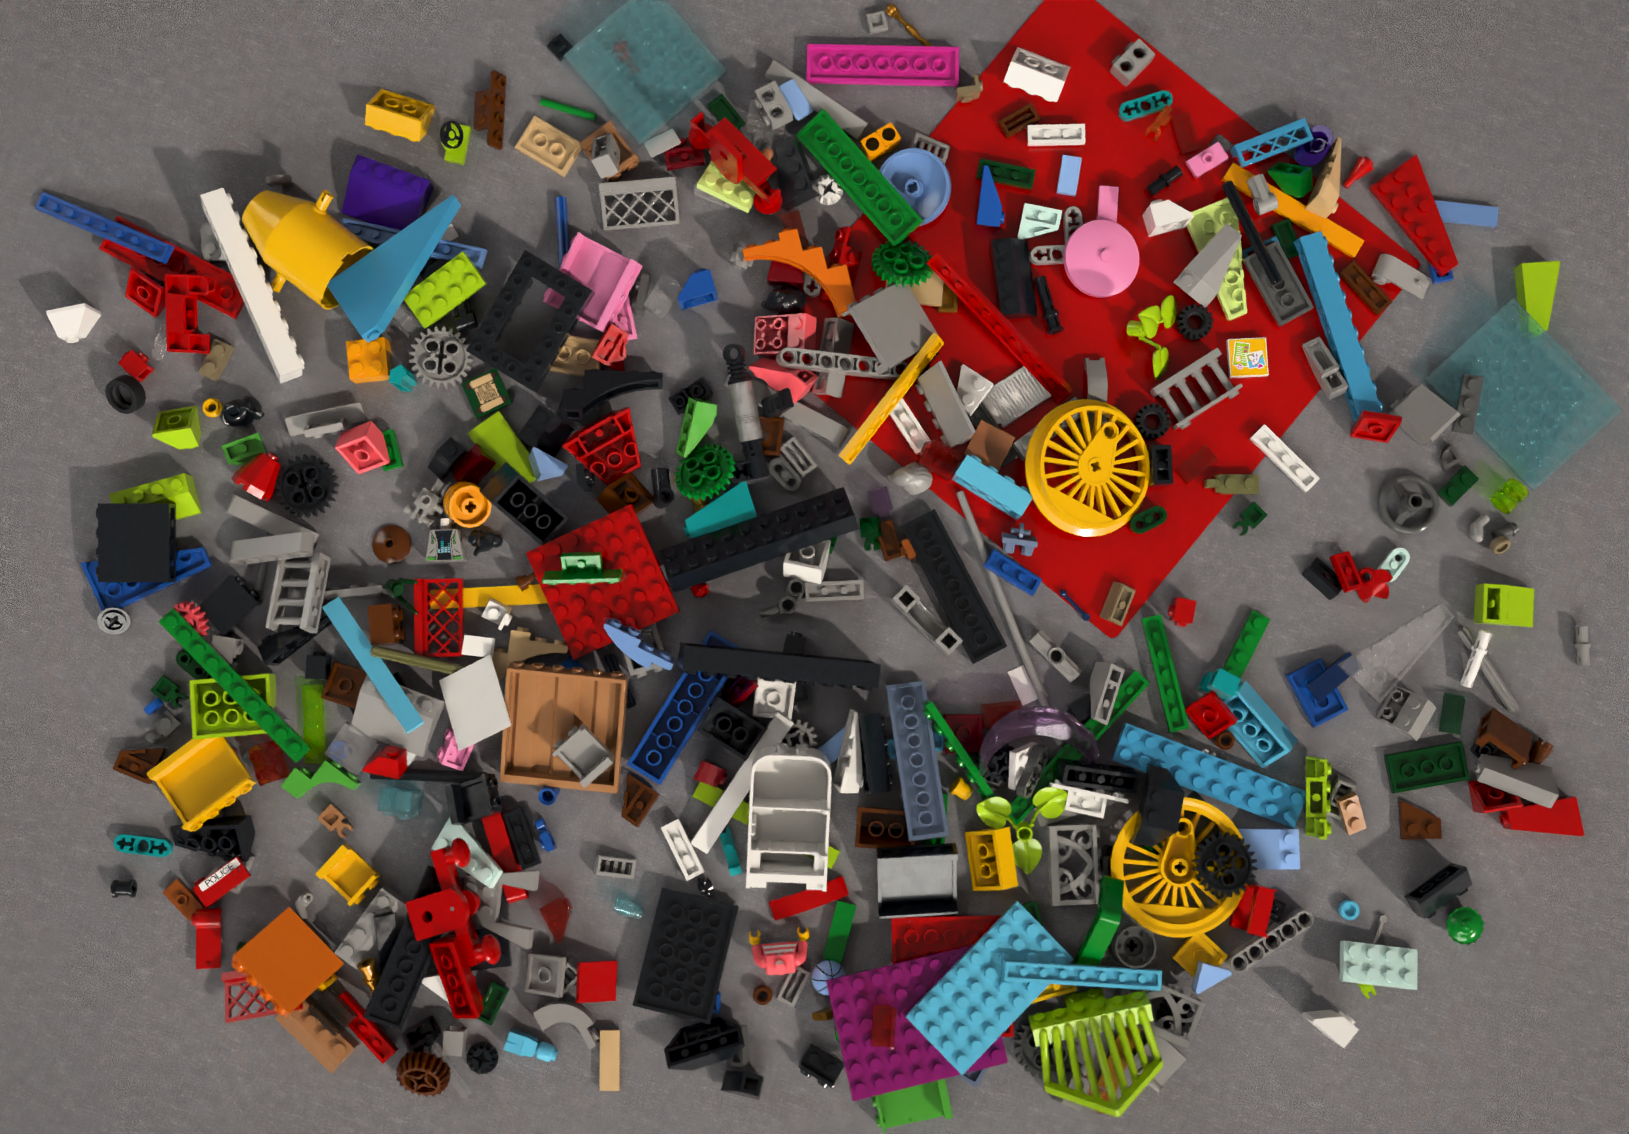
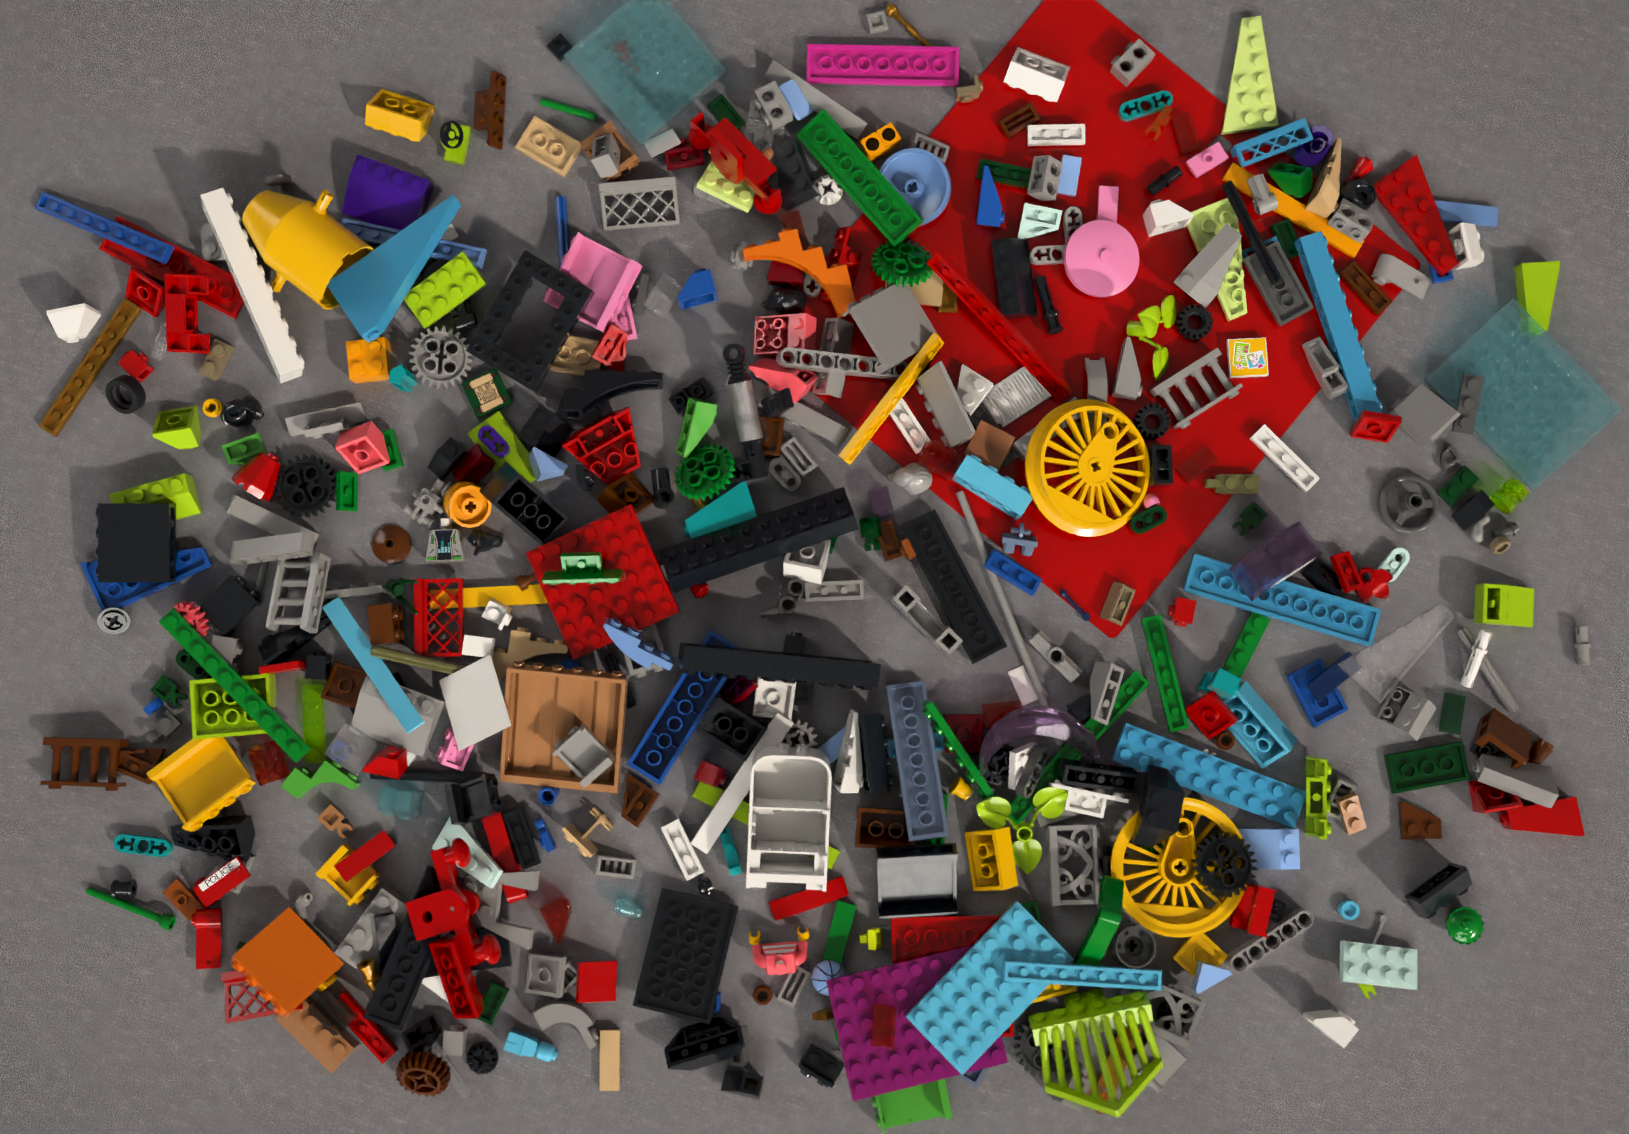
(76, 745): none -> reddish brown fence
(90, 367): none -> pearl gold tile
(166, 921): none -> green piece
(283, 667): none -> red tile
(346, 491): none -> green plate
(365, 856): none -> red tile
(490, 444): none -> dark purple beam
(584, 845): none -> tan plate
(873, 938): none -> neon yellow tile
(1044, 178): none -> light grey brick
(1127, 376): none -> light grey slope
(1150, 500): none -> bright pink hinge
(1250, 88): none -> yellowish green wing
(1275, 560): none -> clear purple brick
(1285, 602): none -> dark azure plate
(1352, 220): none -> light grey brick
(1358, 192): none -> black hair
(1466, 245): none -> white slope
(1473, 510): none -> black slope

